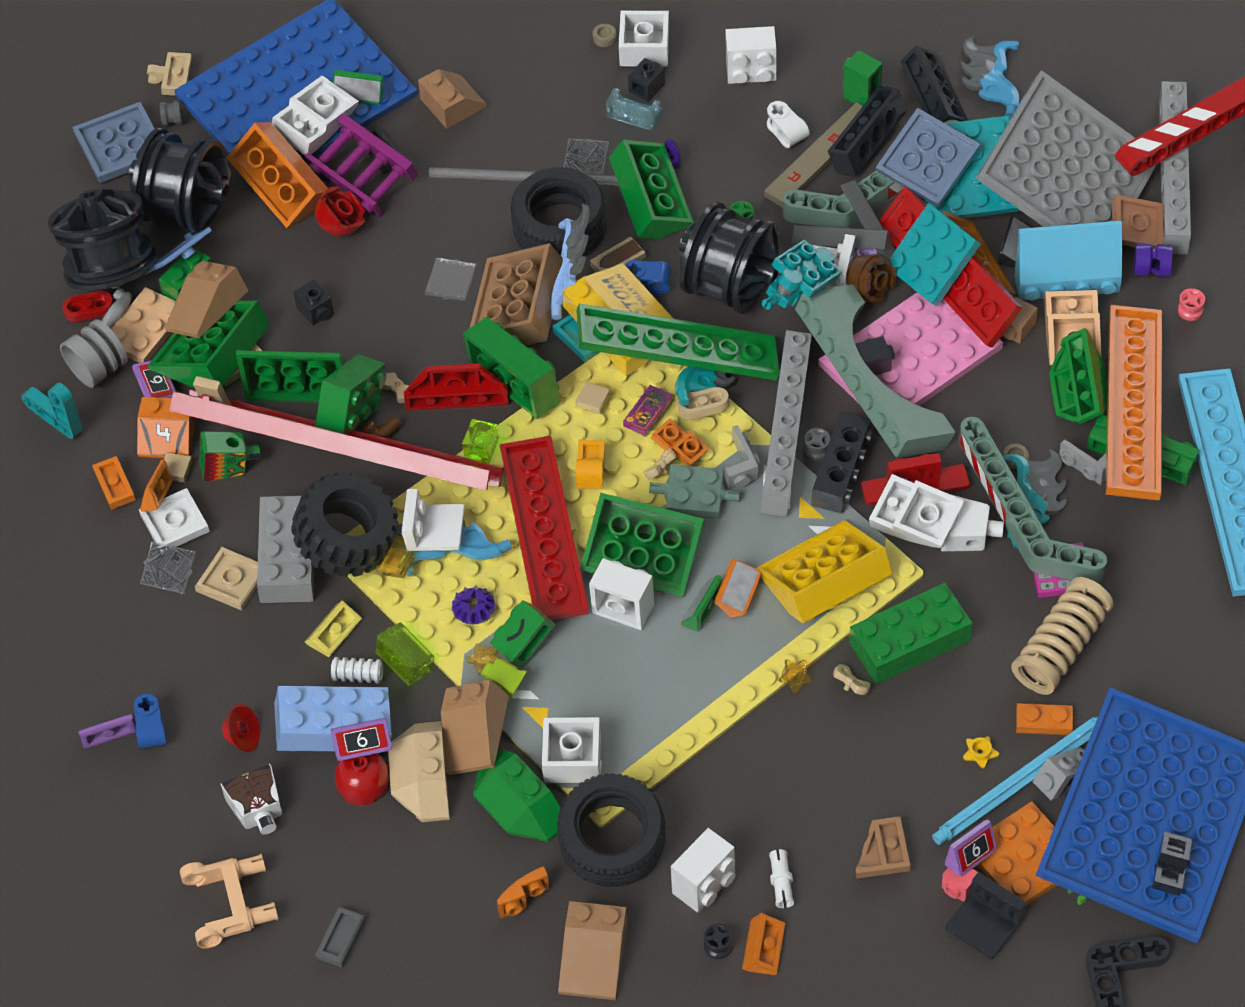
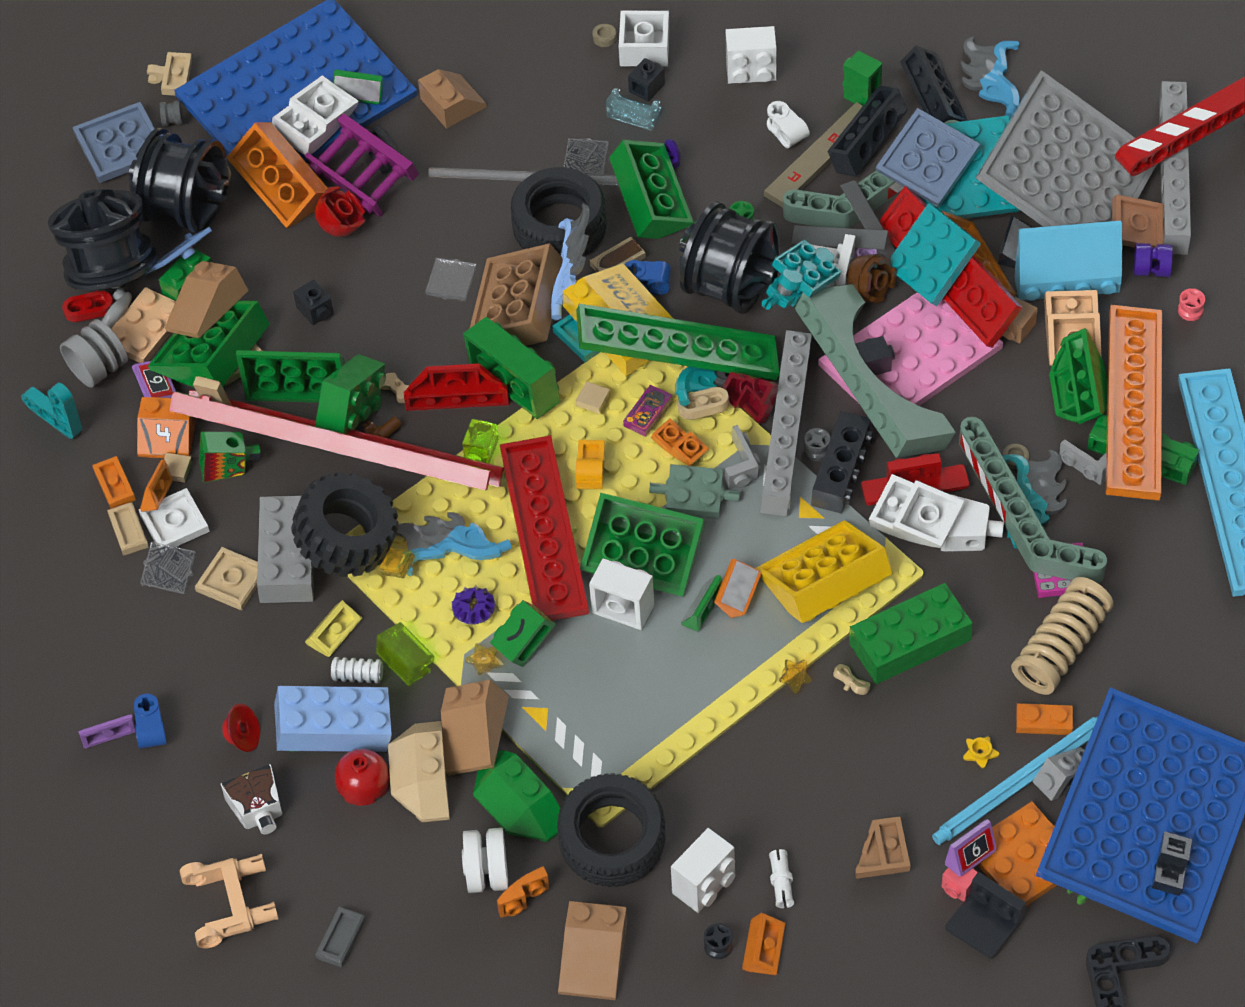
(127, 528): none -> tan tile
(361, 739): slope -> none
(431, 525): white bracket -> none
(484, 860): none -> white wheel
(503, 675): lime window -> none
(571, 749): white brick -> none
(666, 457): tan piece -> none
(751, 394): none -> dark red slope

